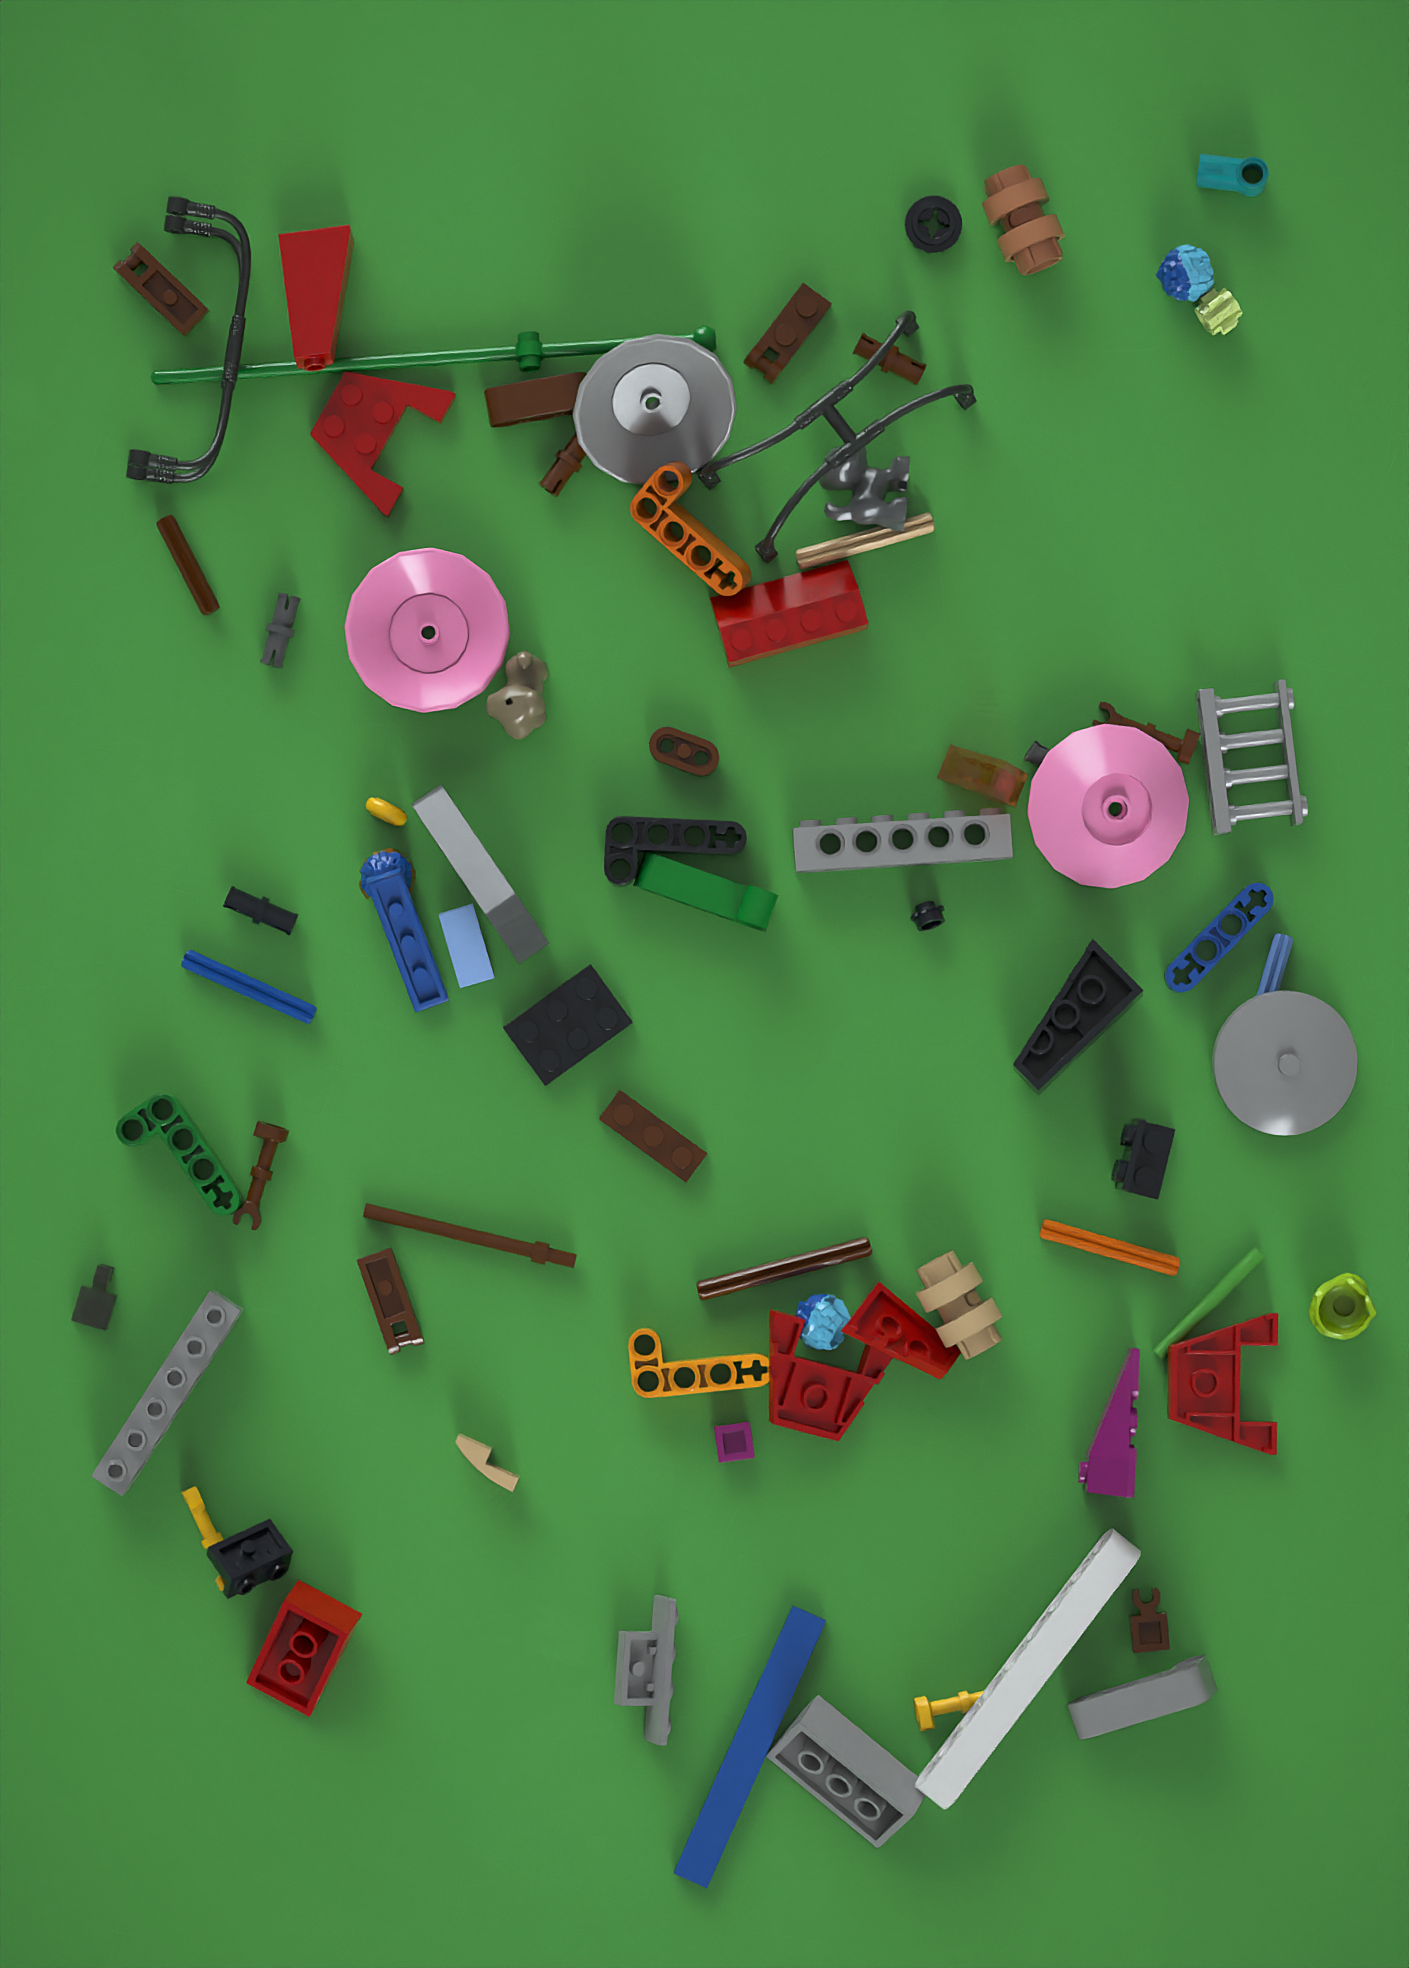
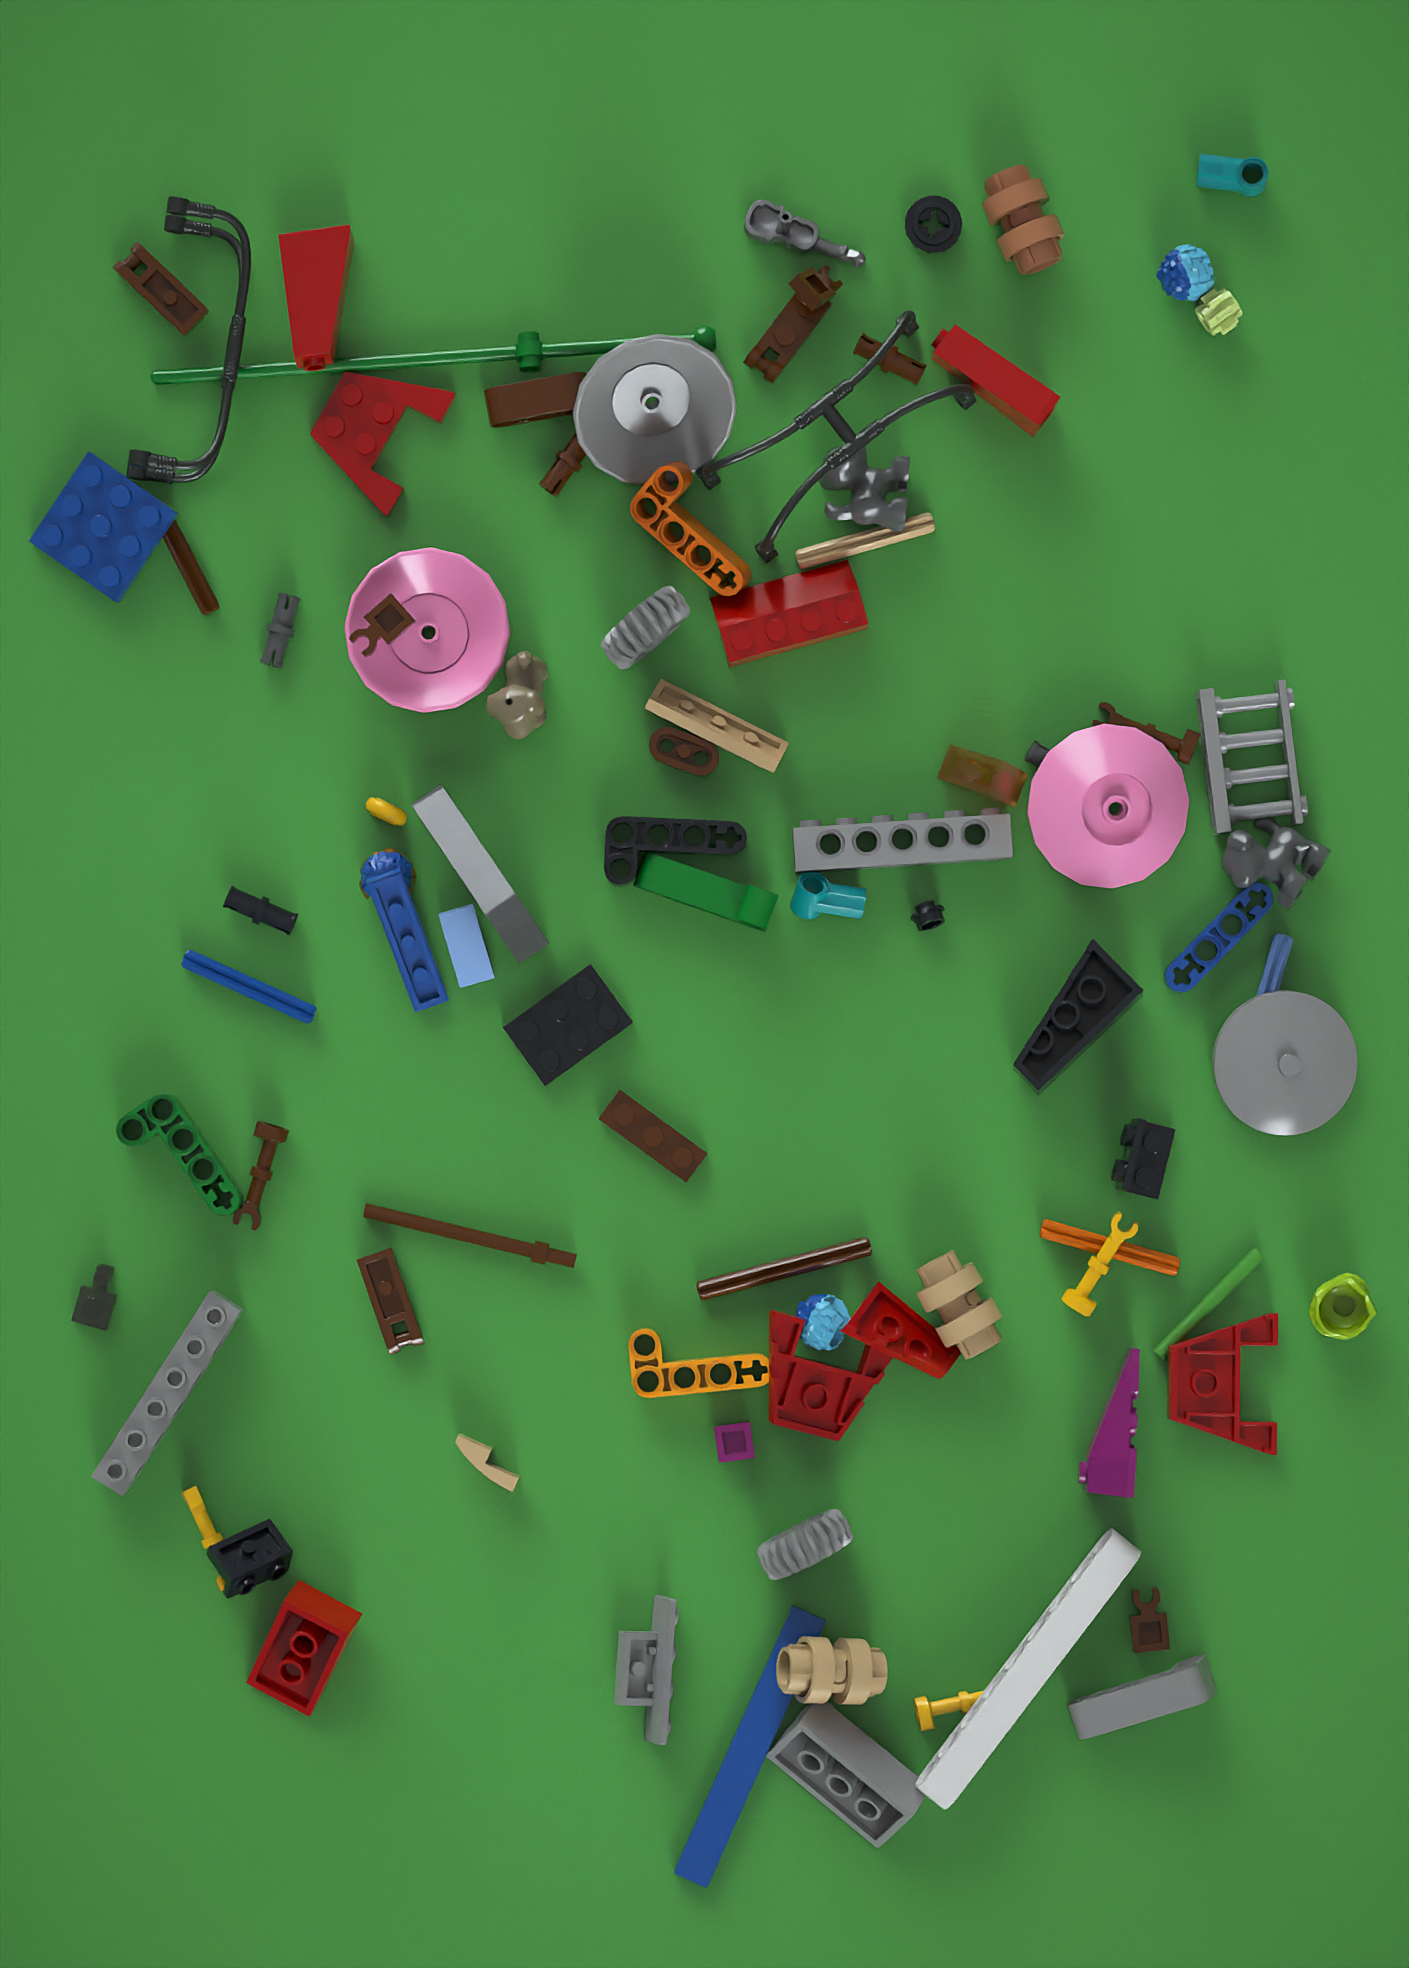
(103, 527): none -> blue plate
(386, 621): none -> reddish brown plate
(645, 627): none -> light grey gear
(716, 725): none -> tan plate
(771, 224): none -> flat silver piece
(804, 1544): none -> light grey gear
(814, 287): none -> reddish brown plate
(816, 896): none -> teal piece
(845, 1671): none -> tan piece
(995, 379): none -> red slope
(1099, 1265): none -> yellow piece
(1248, 861): none -> dark grey animal

